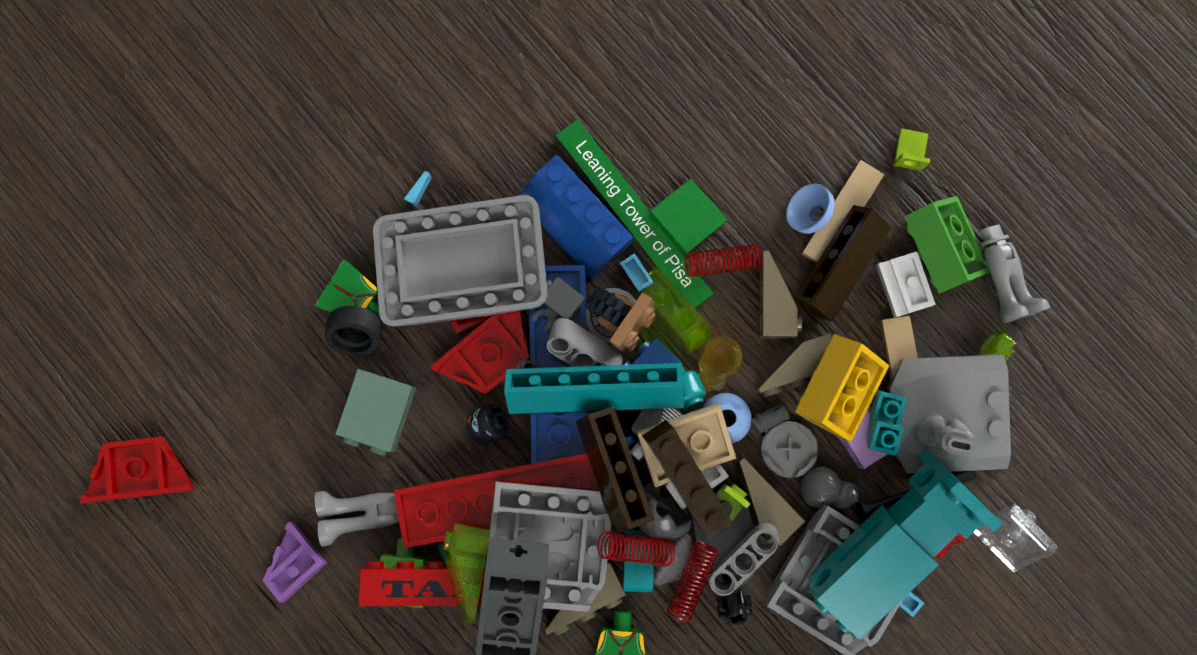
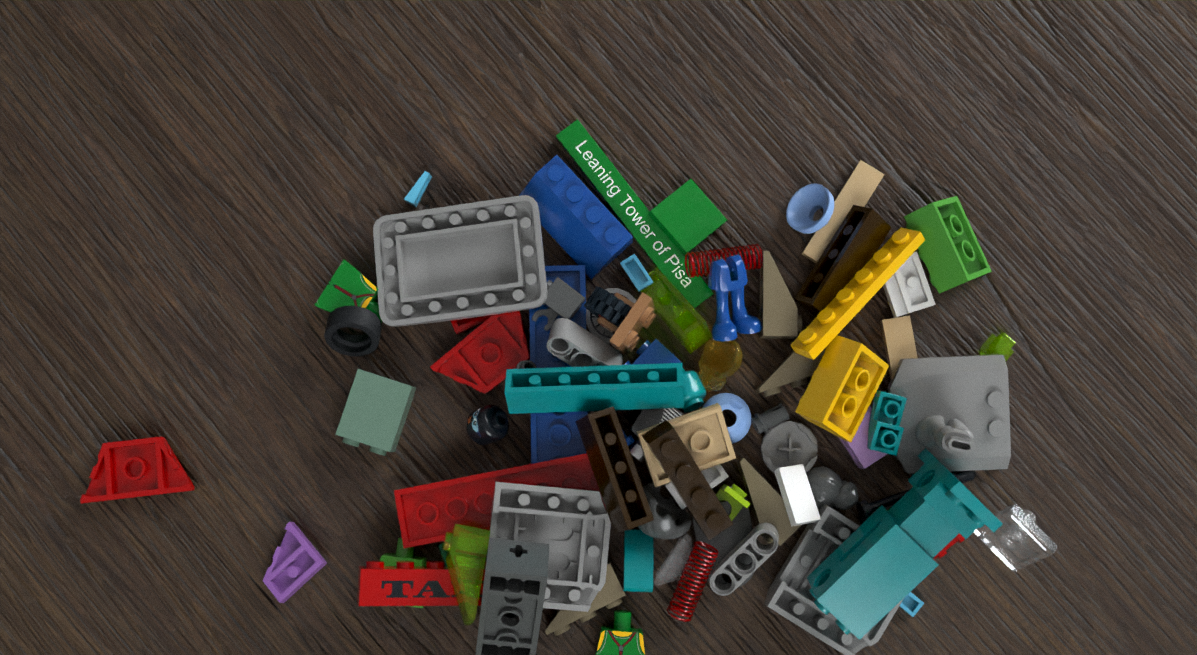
(378, 507): light grey piece -> none
(640, 538): red piece -> none
(724, 278): none -> blue piece
(735, 607): black gear -> none
(797, 495): none -> white tile
(857, 293): none -> yellow plate
(911, 150): lime bracket -> none
(1008, 277): light grey piece -> none

